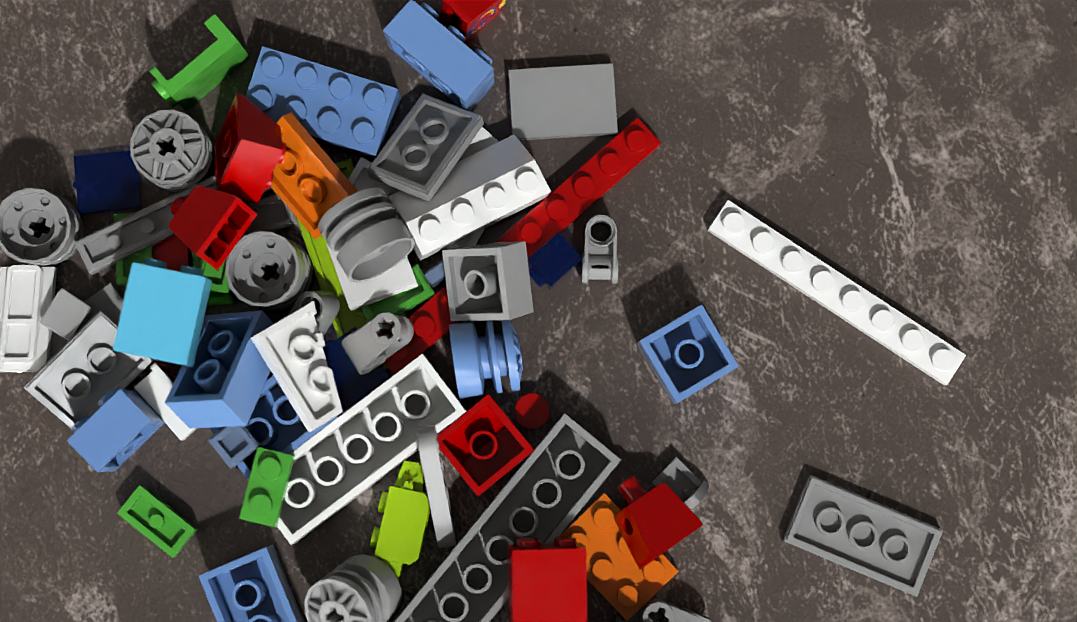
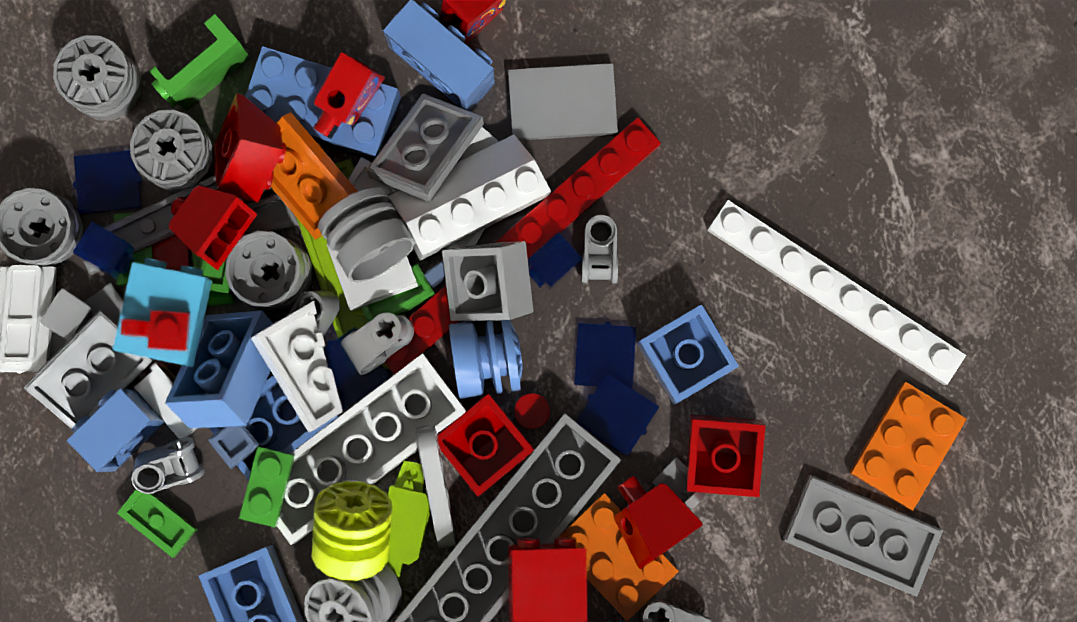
(105, 251): none -> clear blue brick
(112, 90): none -> light grey wheel
(163, 331): none -> red plate
(173, 462): none -> light grey piece
(351, 530): none -> neon yellow wheel
(356, 83): none -> red torso
(603, 351): none -> clear blue piece
(617, 414): none -> clear blue piece
(725, 455): none -> red slope
(907, 445): none -> orange plate

